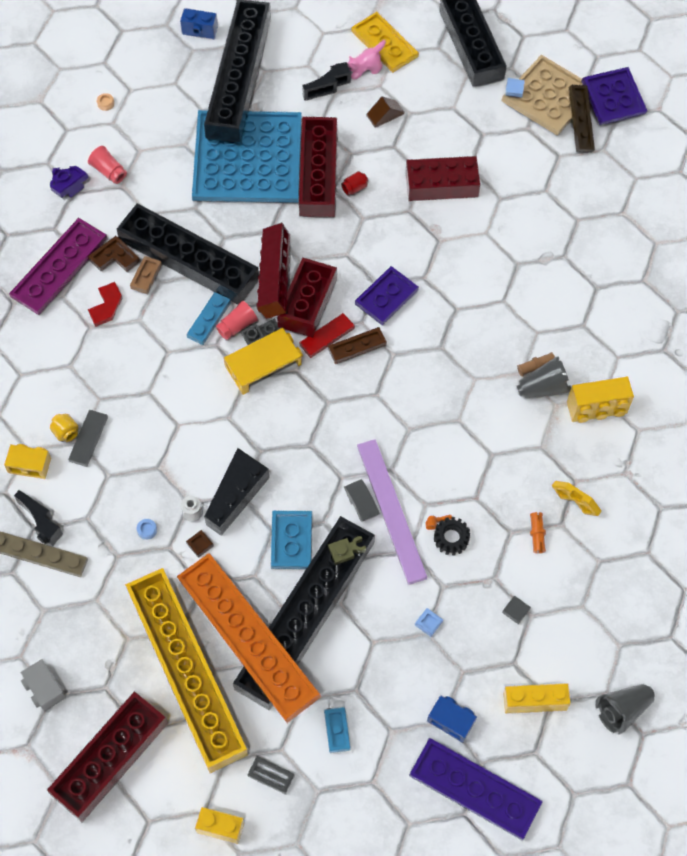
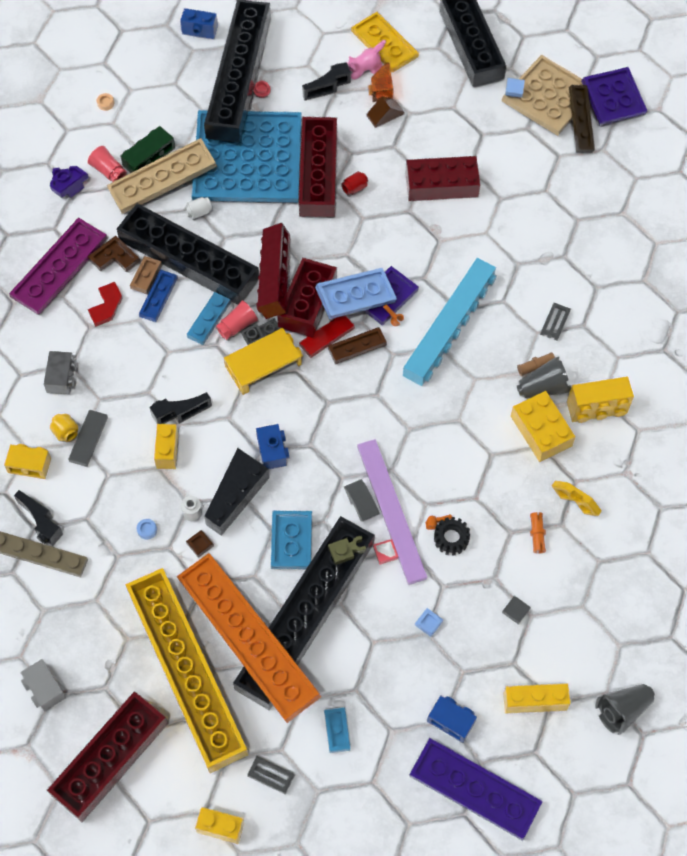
(59, 372): none -> flat silver brick
(147, 150): none -> dark green brick
(158, 296): none -> blue tile
(161, 175): none -> tan plate
(165, 410): none -> black slope
(166, 446): none -> yellow brick
(198, 207): none -> white brick
(261, 89): none -> coral plate
(271, 446): none -> blue brick
(355, 293): none -> light blue plate
(381, 84): none -> clear orange slope
(385, 551): none -> tile
(394, 322): none -> orange hand
(449, 321): none -> medium azure brick
(542, 426): none -> yellow brick
(551, 333): none -> dark grey tile

